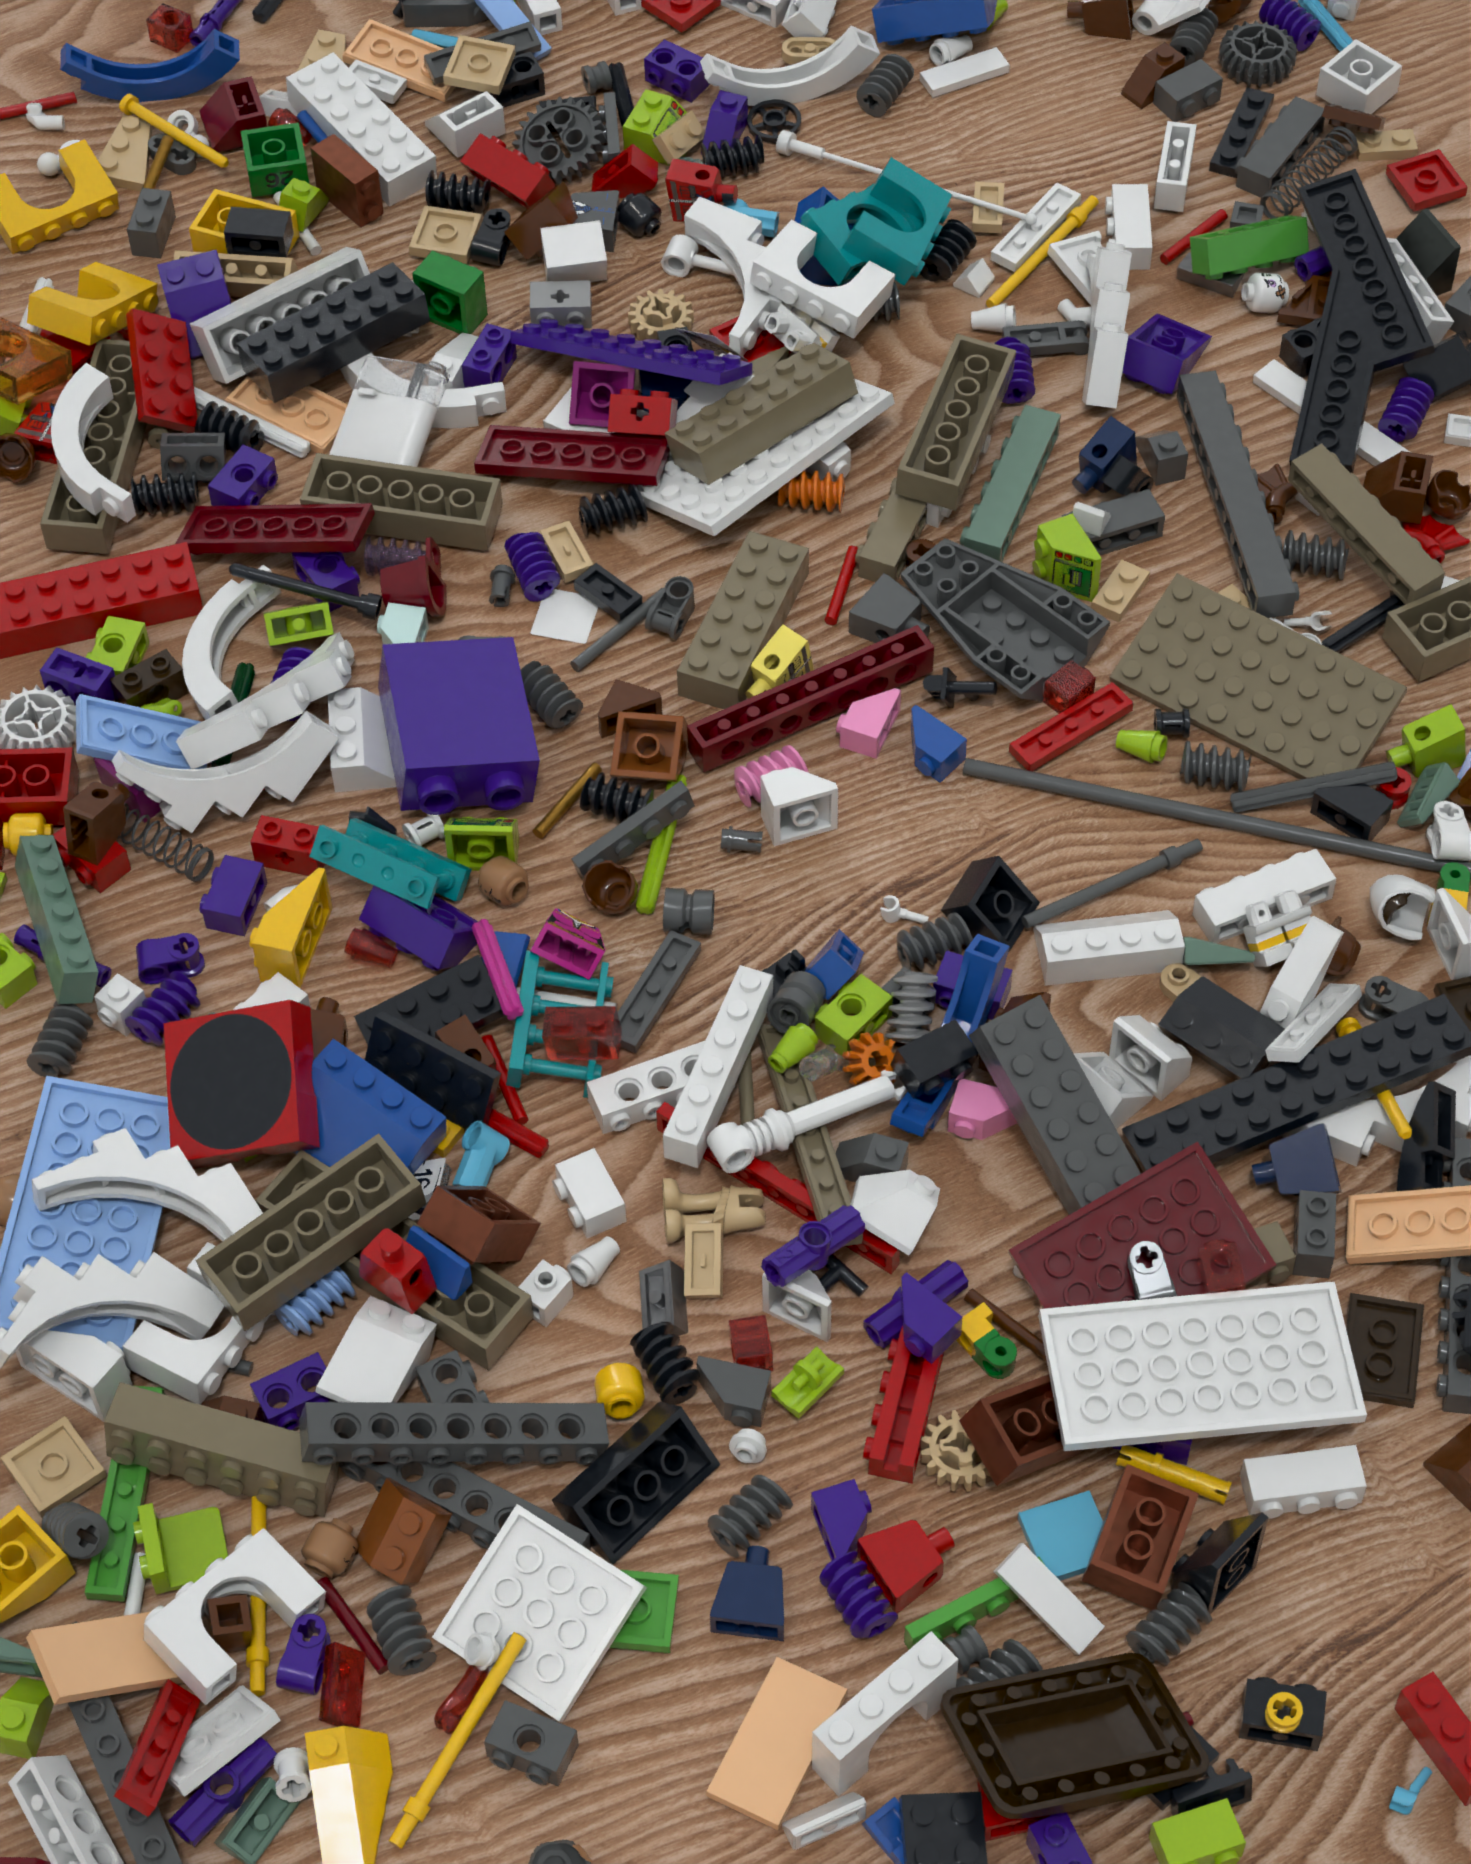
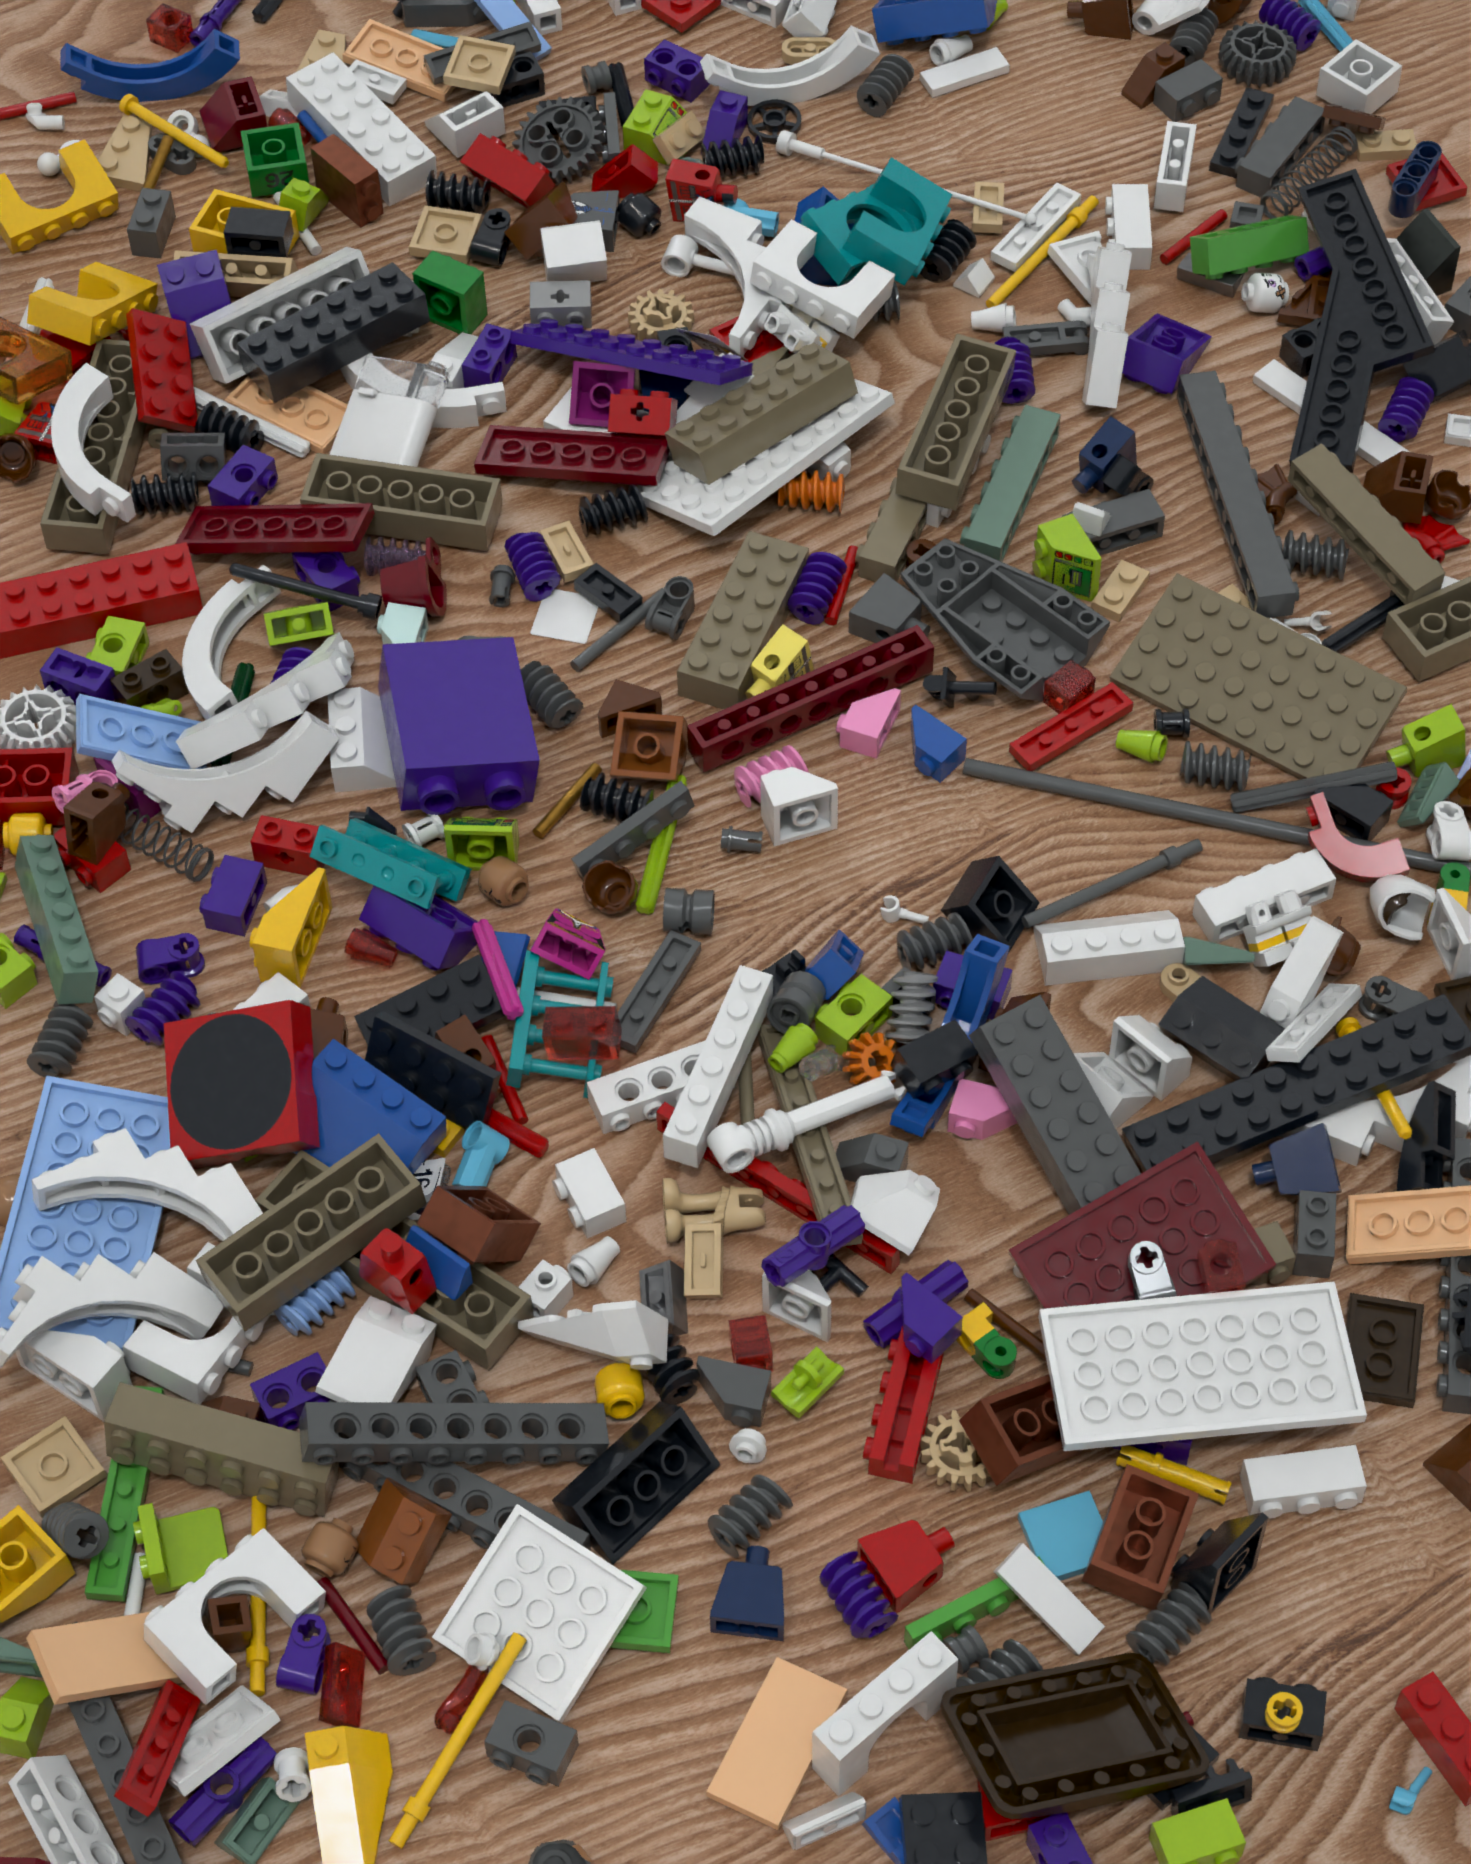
(66, 793): none -> bright pink connector
(612, 1330): none -> white wedge
(816, 587): none -> dark purple piece
(841, 1516): dark purple slope -> none
(1163, 455): dark grey slope -> none
(1349, 859): none -> arch
(1414, 179): none -> dark blue beam

